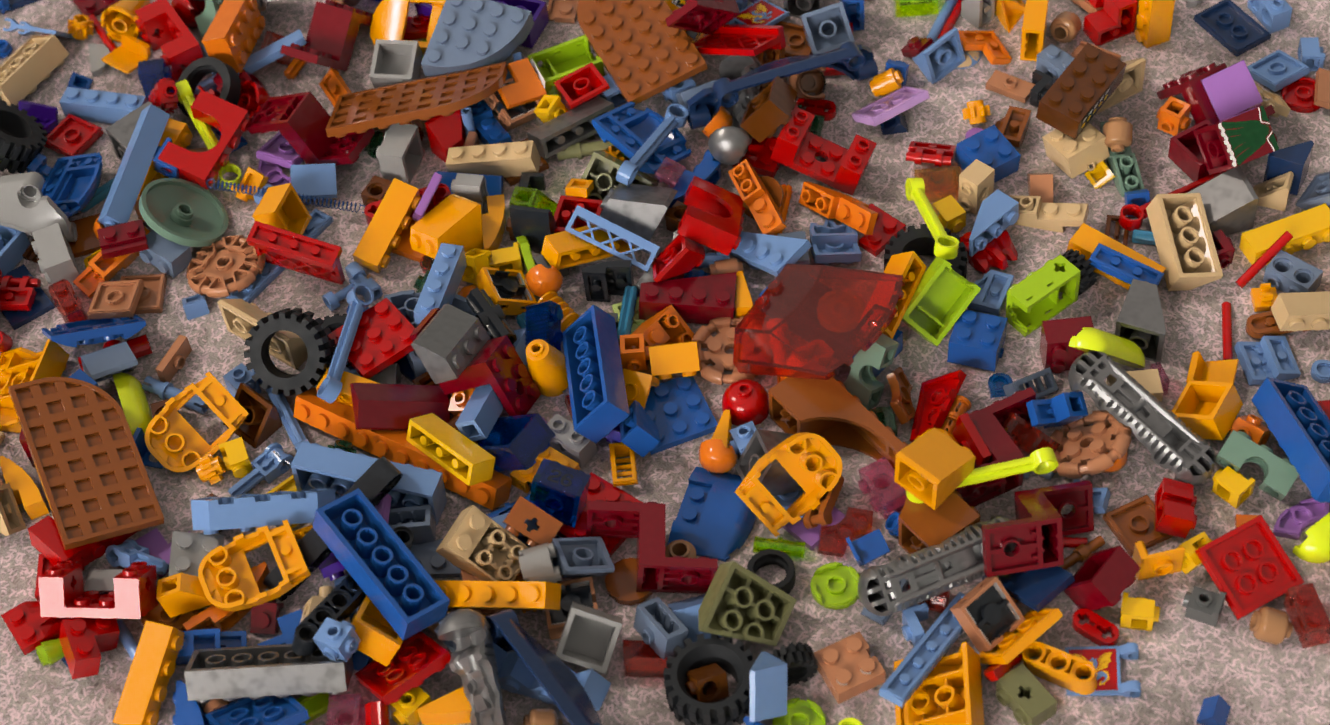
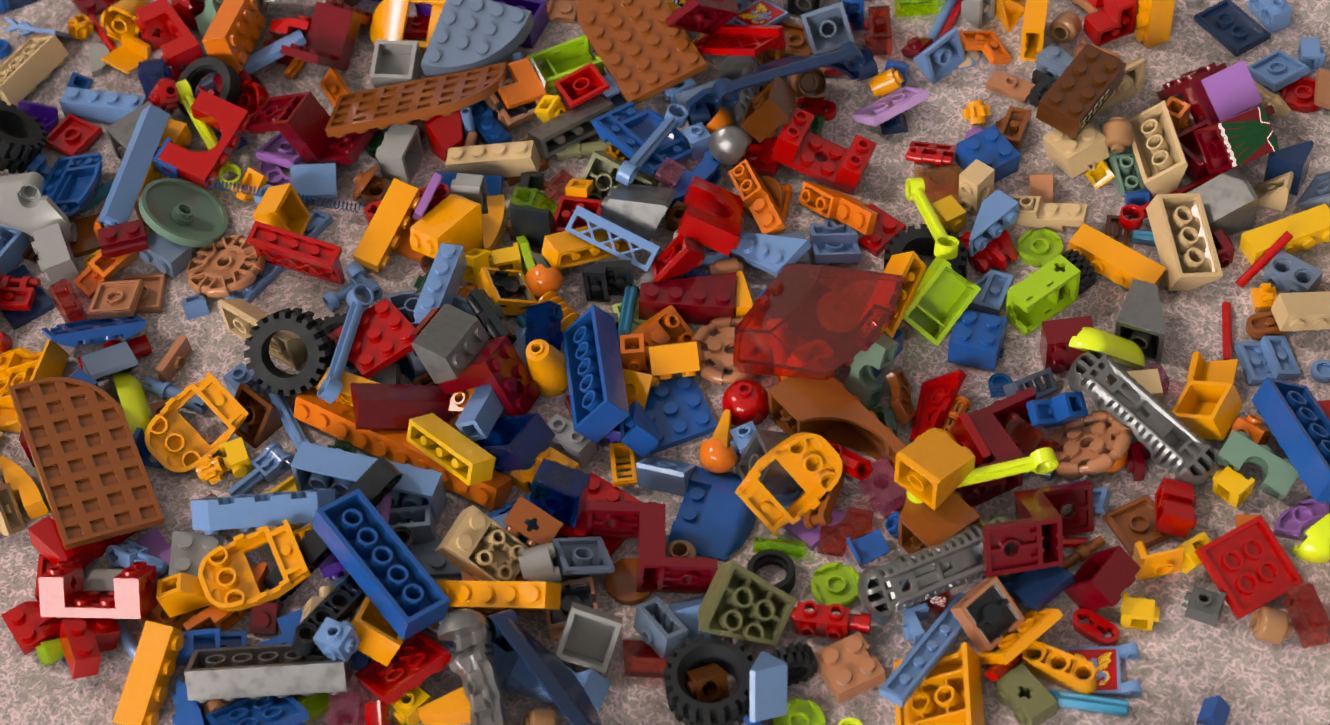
(290, 25): none -> red plate
(362, 180): none -> dark orange dish
(557, 185): none -> clear red slope
(664, 474): none -> medium blue slope
(696, 140): none -> medium blue brick
(823, 623): none -> red brick
(853, 463): none -> red piece
(879, 30): none -> clear red brick
(1032, 246): none -> lime tile
(1090, 702): none -> dark azure axle
(1122, 266): blue tile -> none
(1135, 460): none -> dark red bracket
(1158, 149): none -> tan slope

